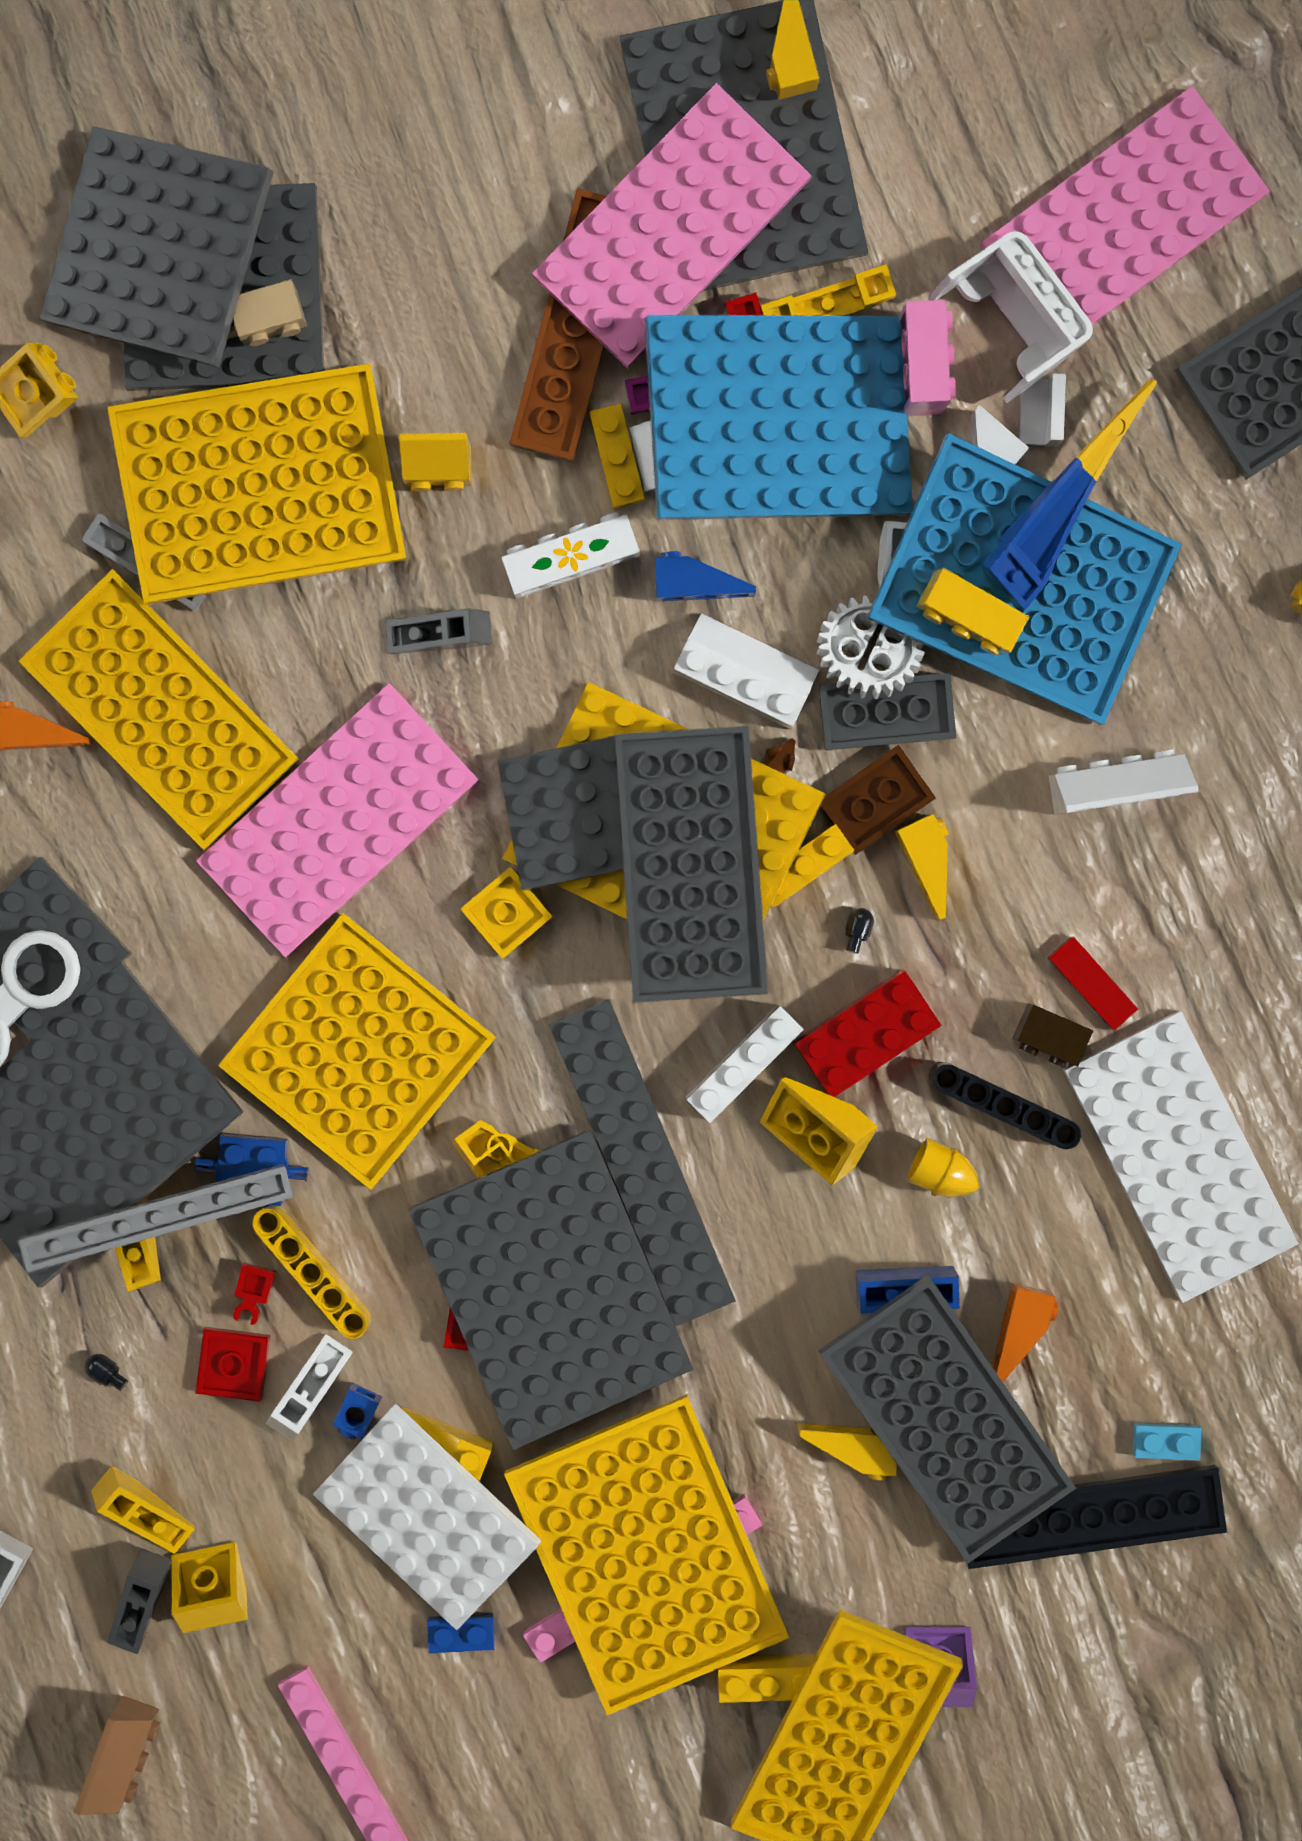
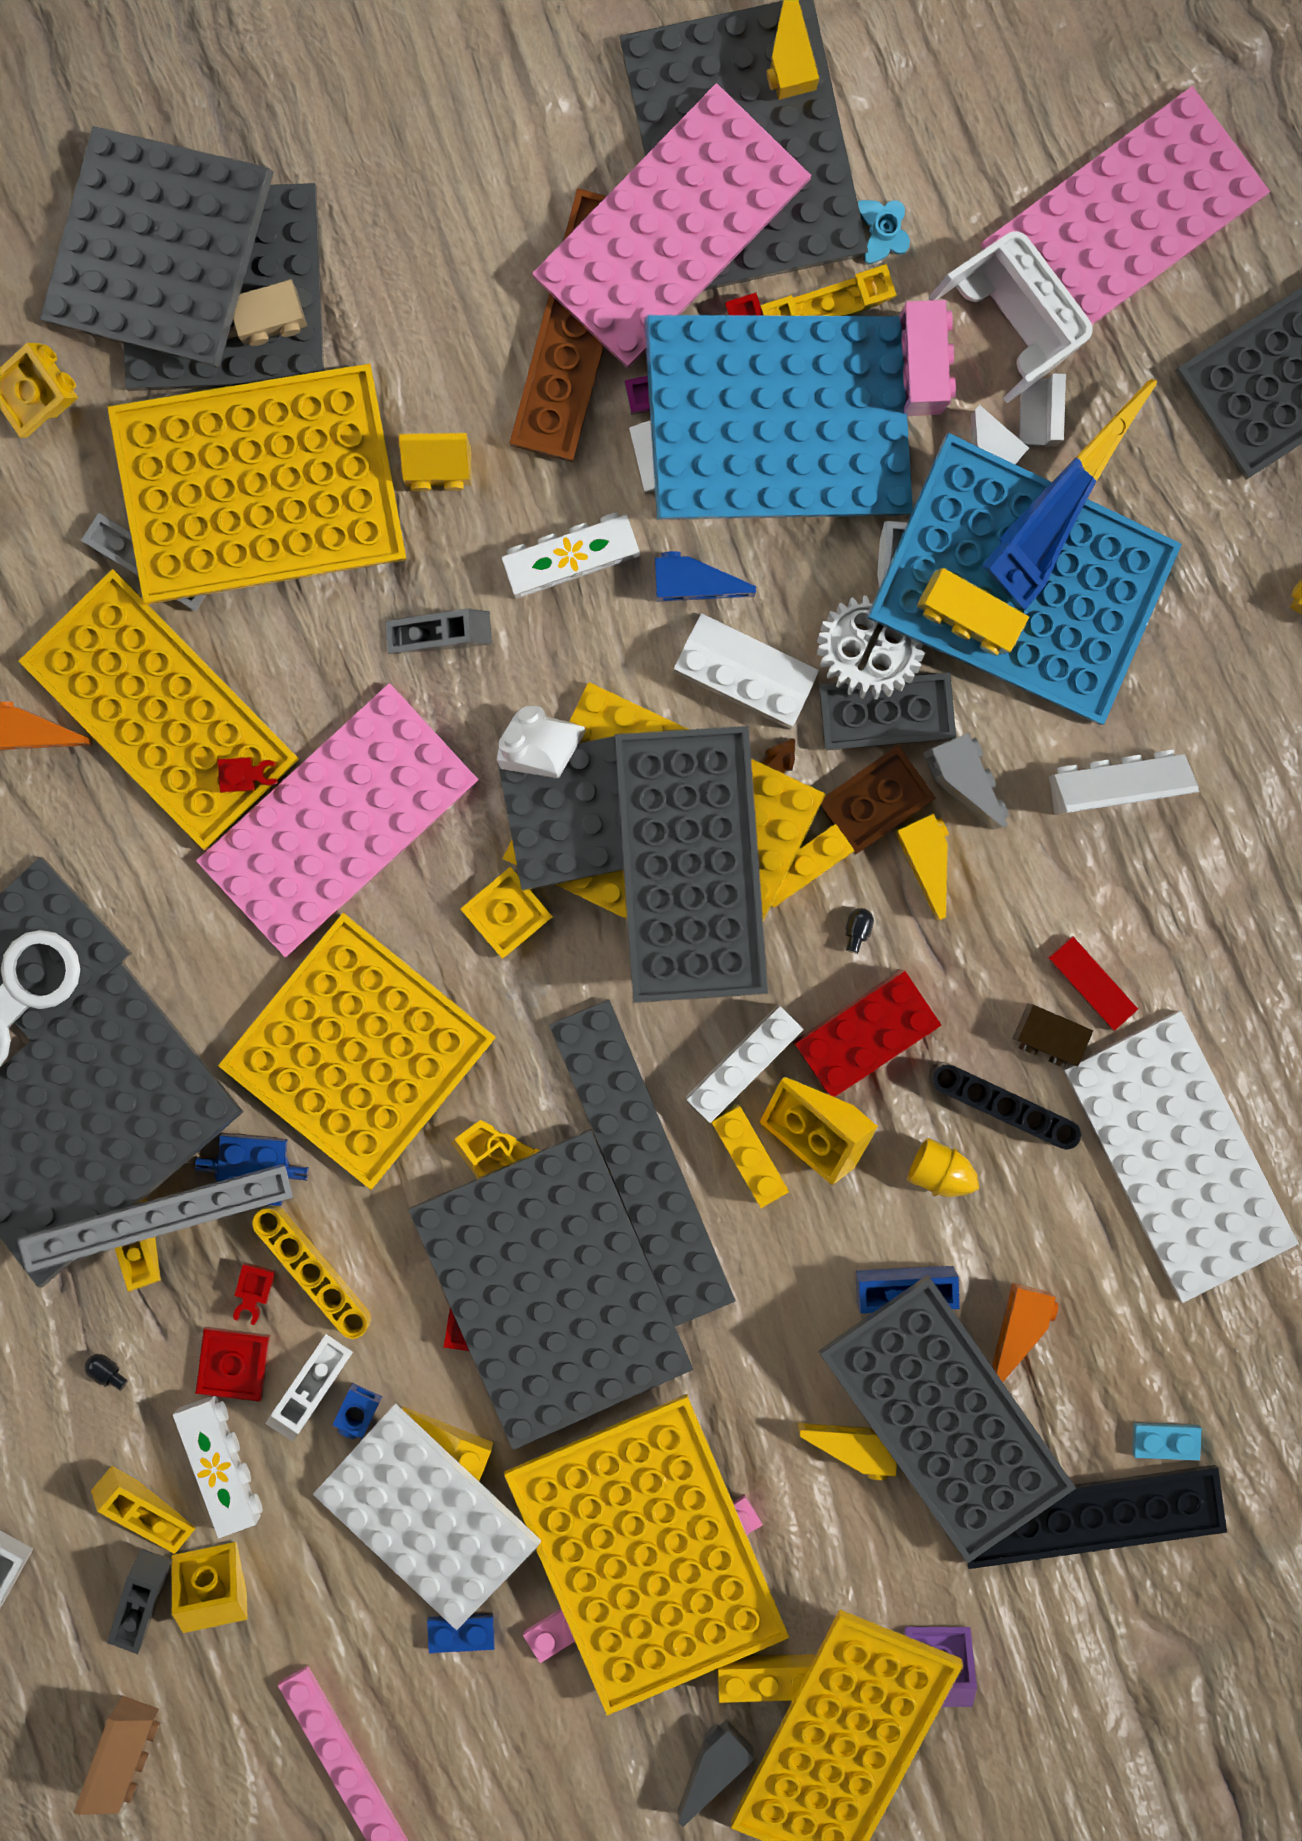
(217, 1465): none -> white brick
(239, 774): none -> red plate
(538, 743): none -> white slope
(616, 456): yellow plate -> none
(718, 1763): none -> dark grey slope
(749, 1155): none -> yellow brick
(884, 229): none -> medium azure animal
(962, 775): none -> light grey slope

